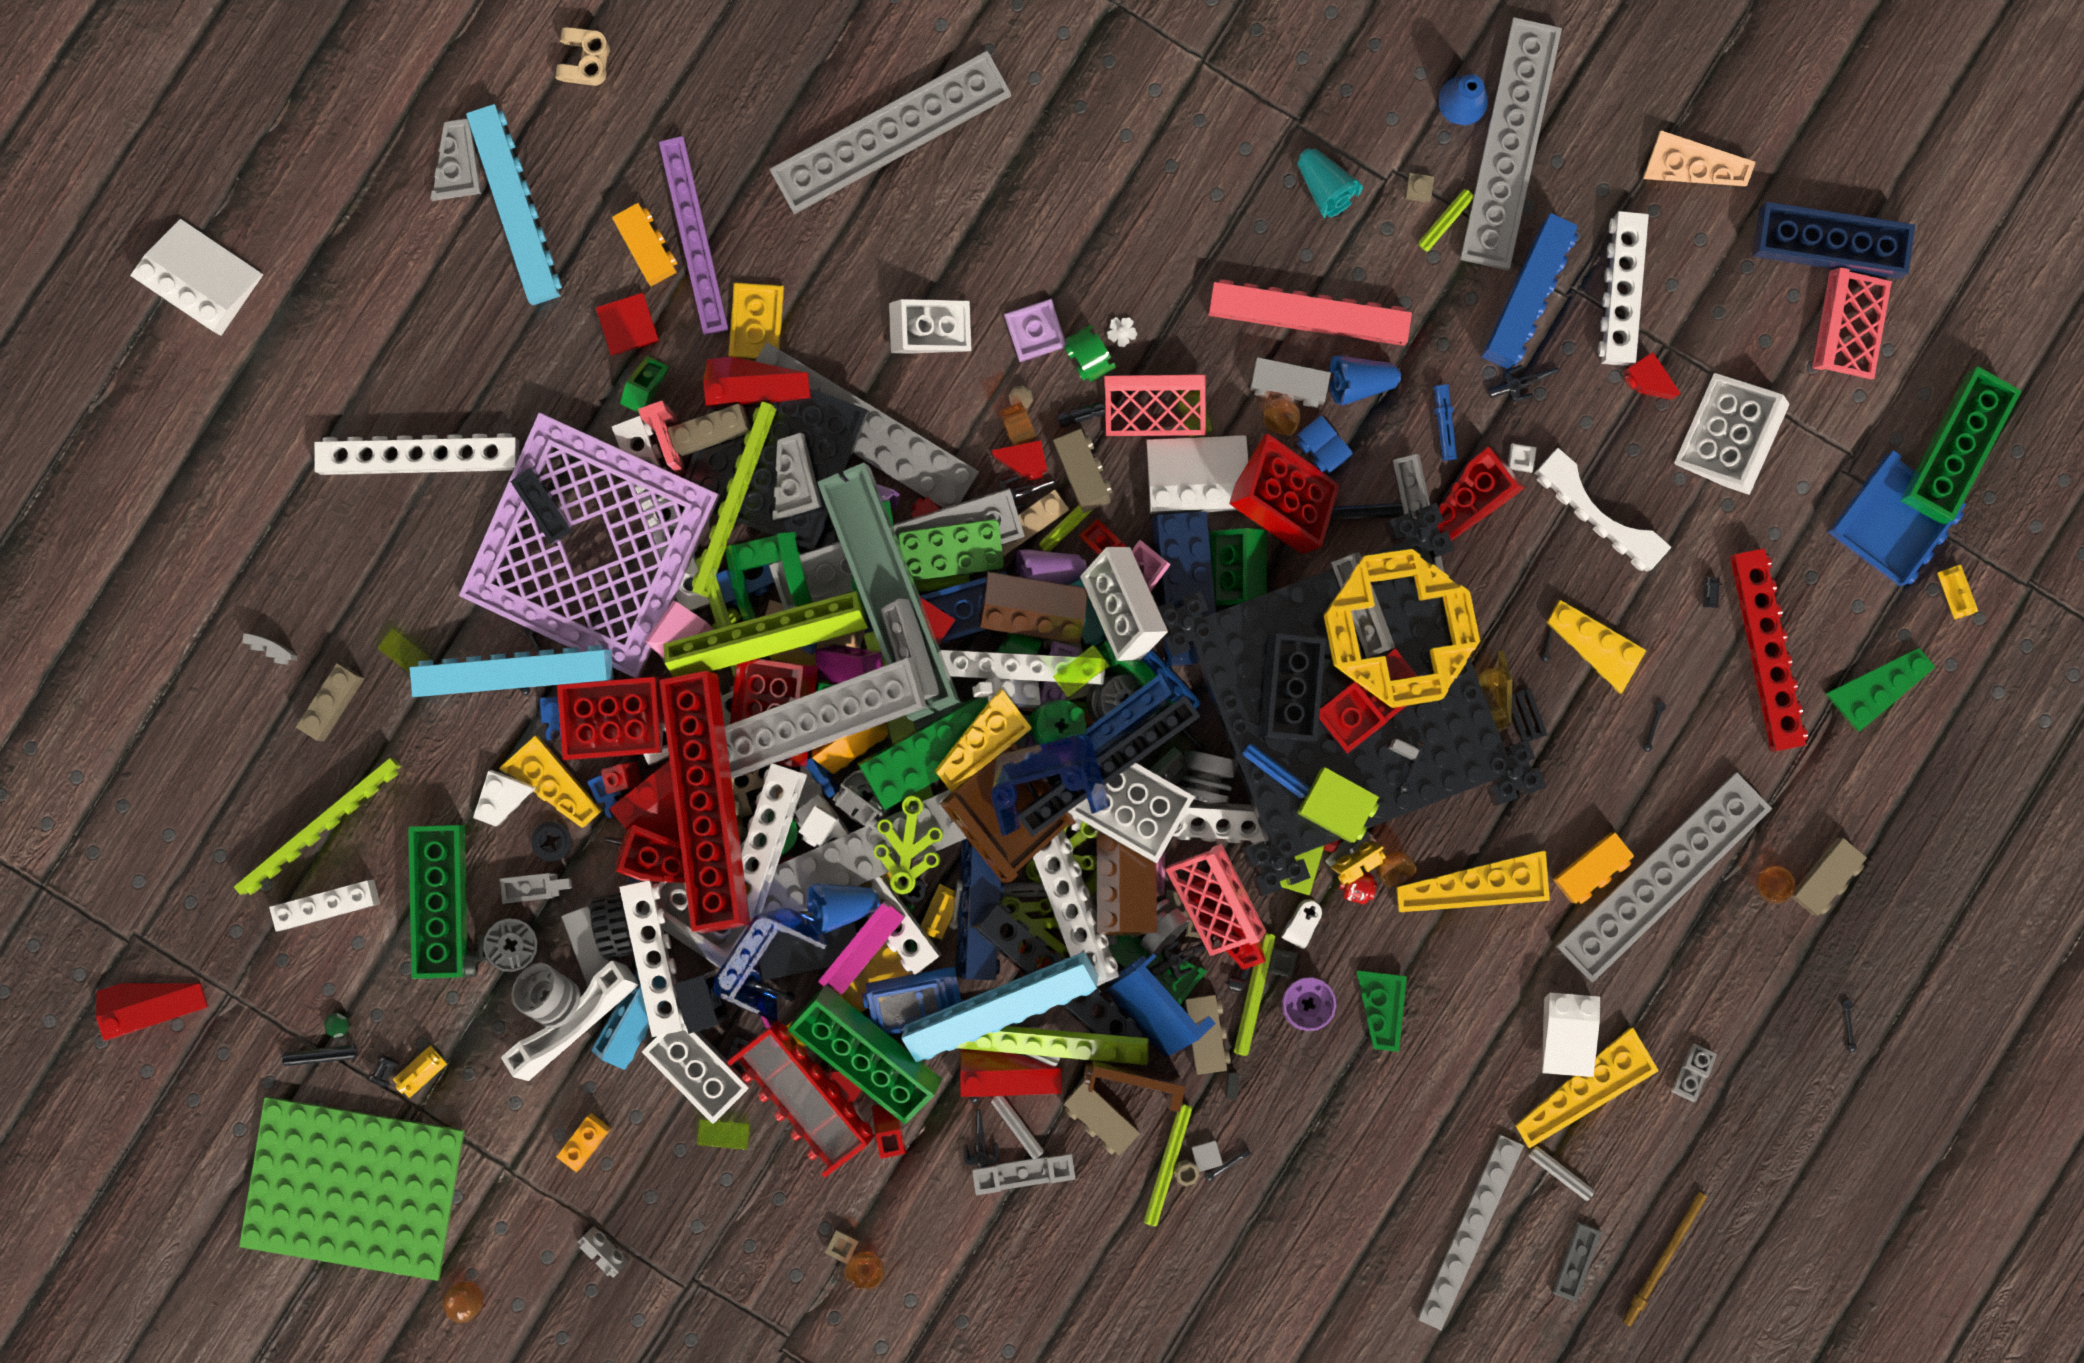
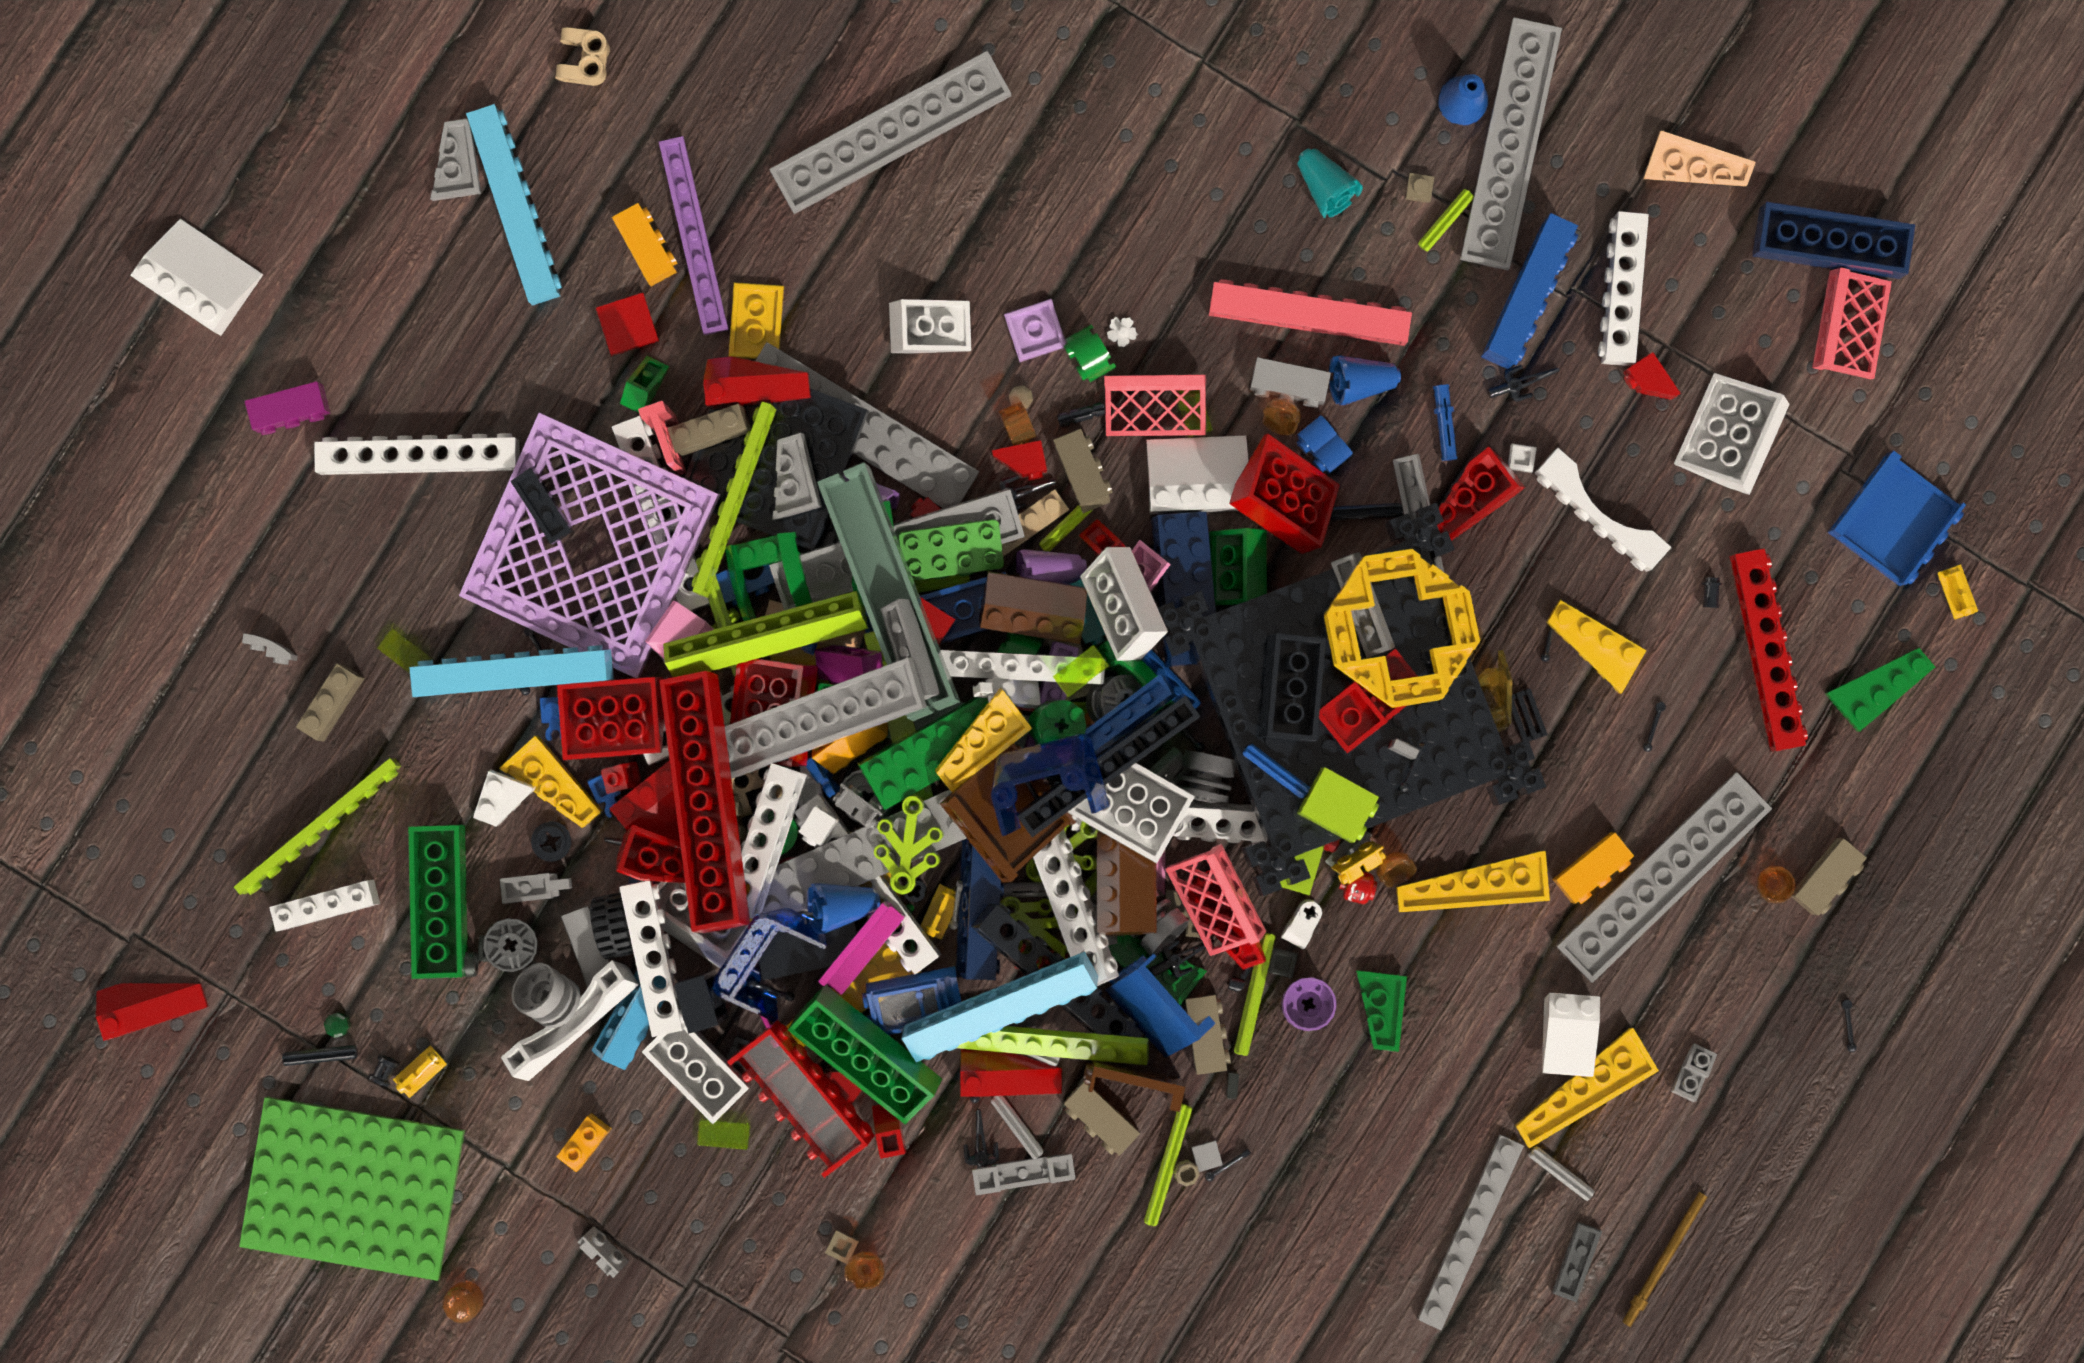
(287, 408): none -> magenta brick
(1960, 445): green brick -> none

